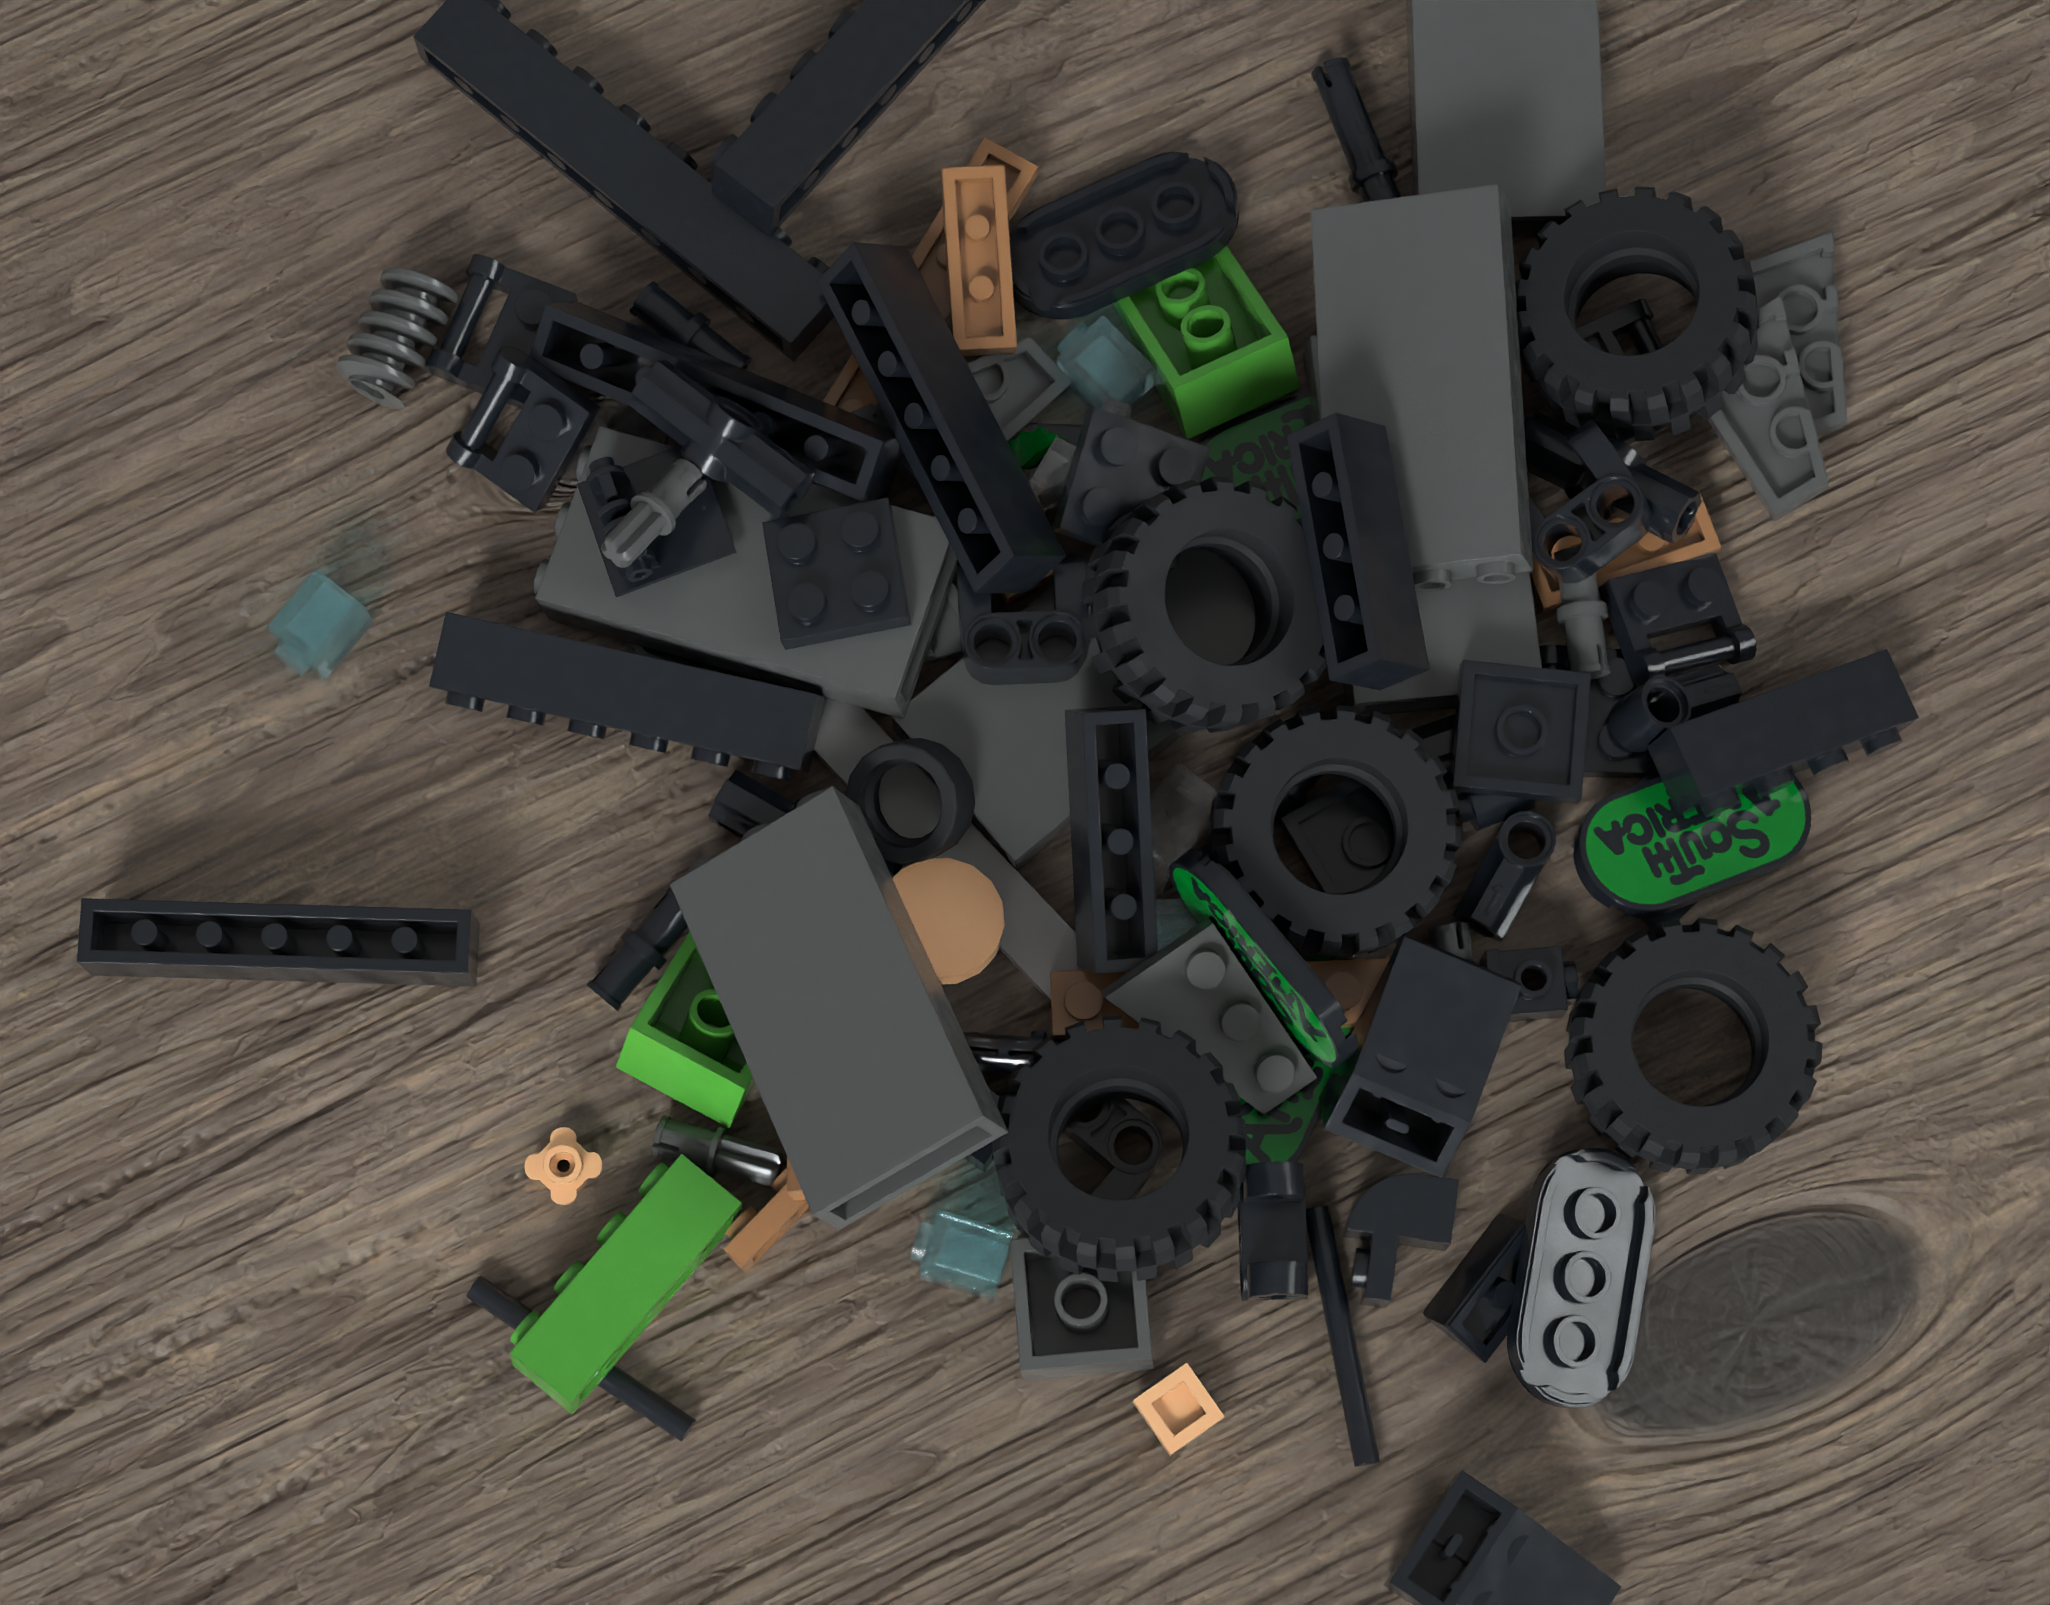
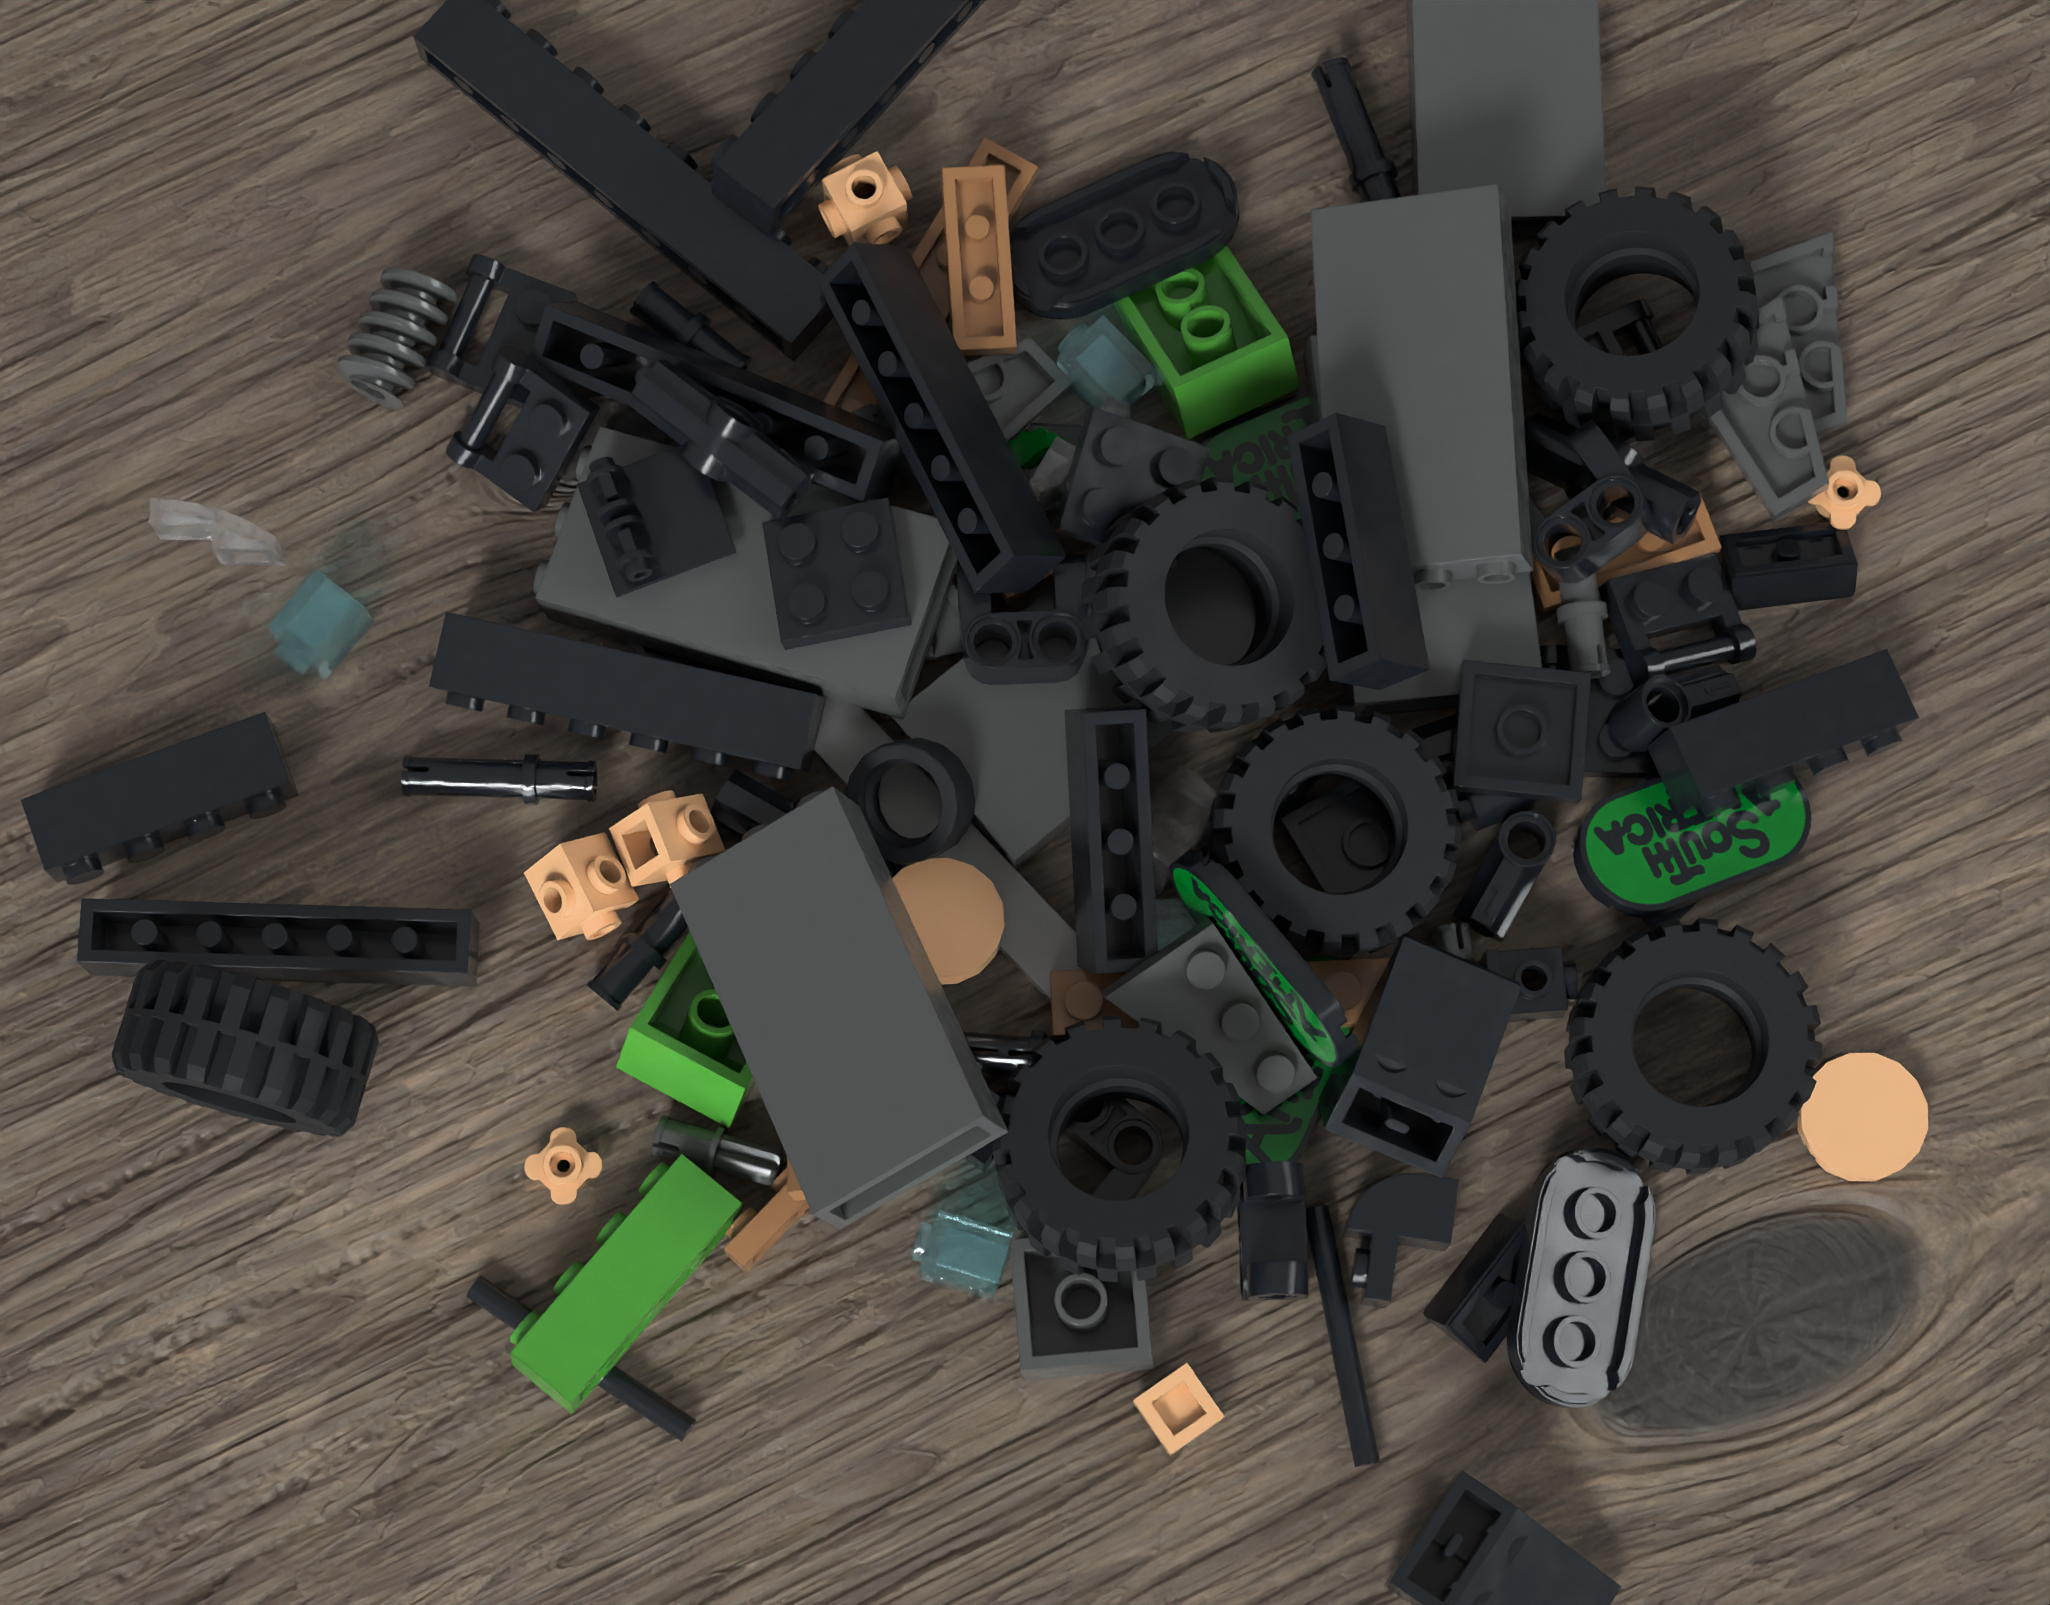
(160, 799): none -> black brick
(232, 537): none -> clear slope
(245, 1047): none -> black tyre
(499, 778): none -> black pin
(582, 887): none -> light nougat brick
(653, 512): dark grey axle -> none
(665, 837): none -> light nougat brick
(870, 219): none -> light nougat brick
(1788, 565): none -> black slope
(1861, 493): none -> light nougat plate
(1864, 1117): none -> light nougat tile

